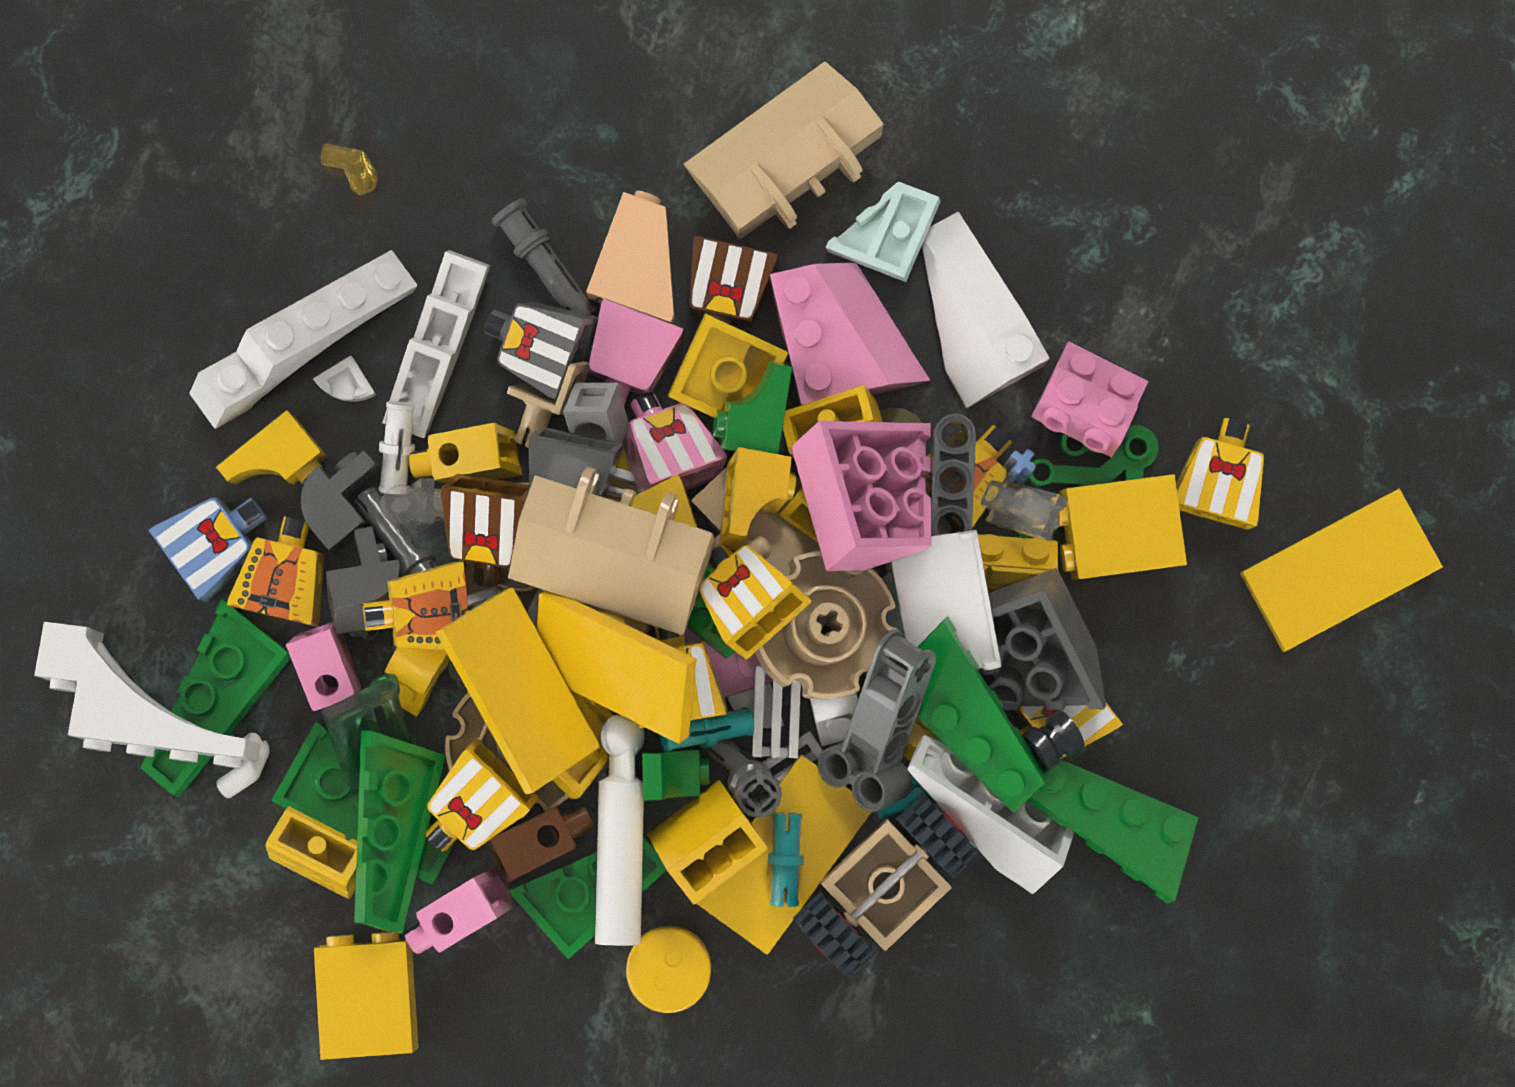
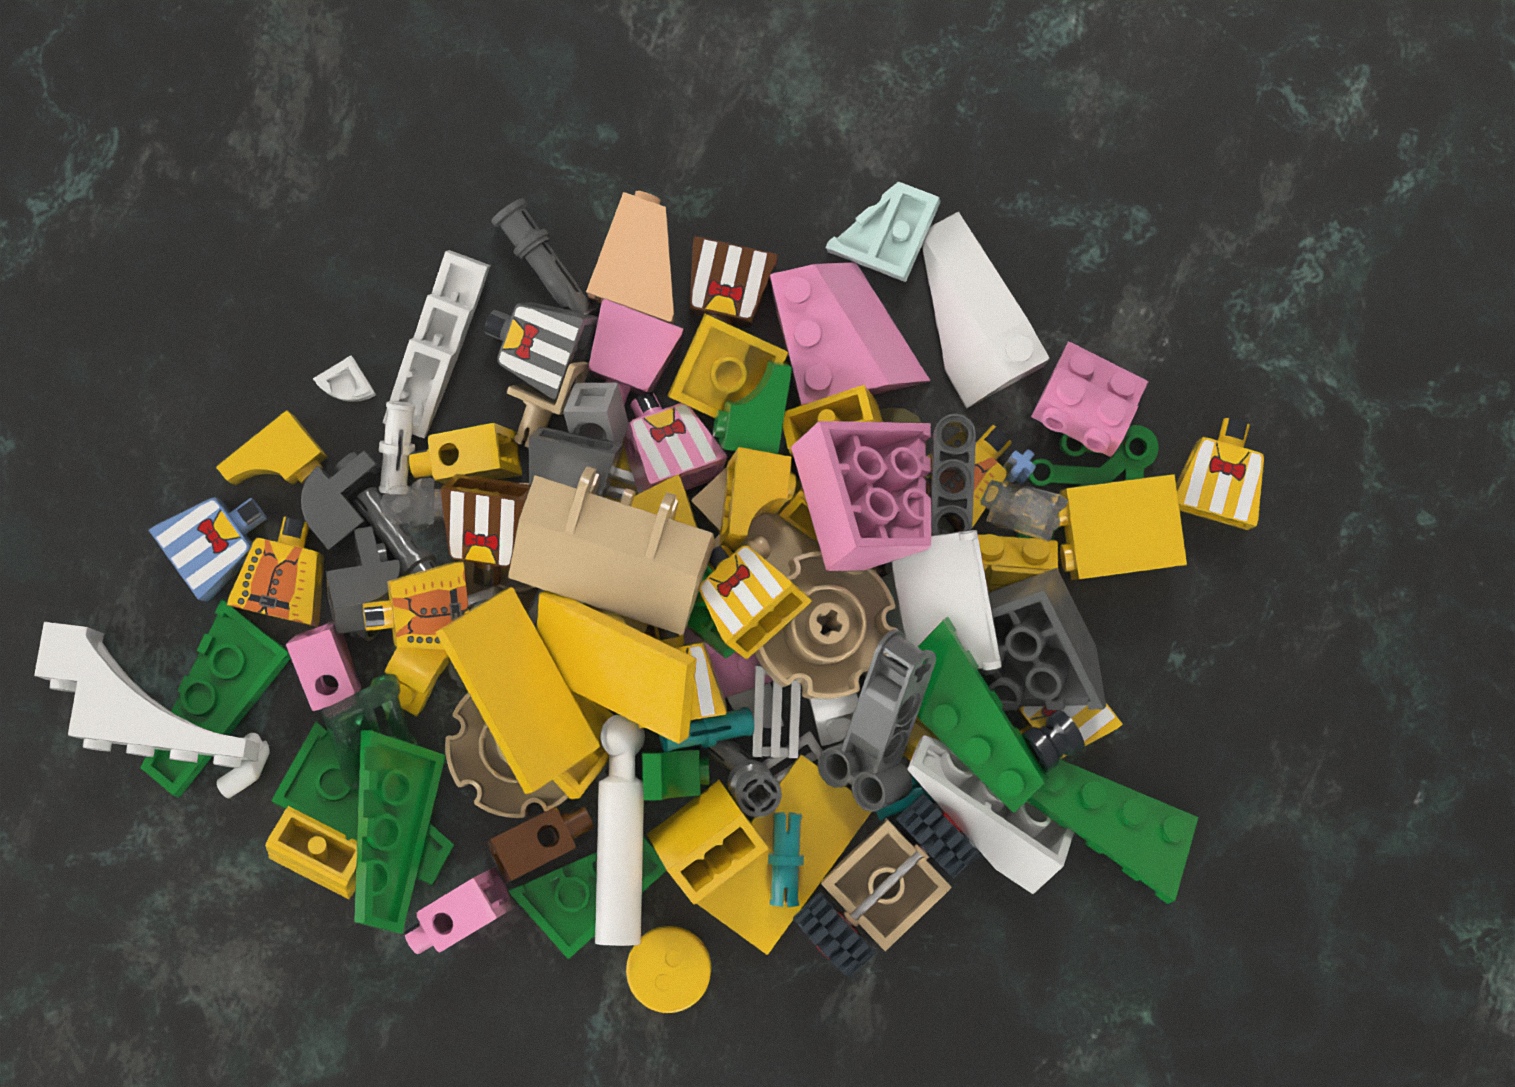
(296, 335): white arch -> none
(355, 165): clear yellow arm -> none
(365, 997): yellow brick -> none
(476, 800): torso -> none
(786, 150): tan piece -> none
(1341, 570): yellow tile -> none

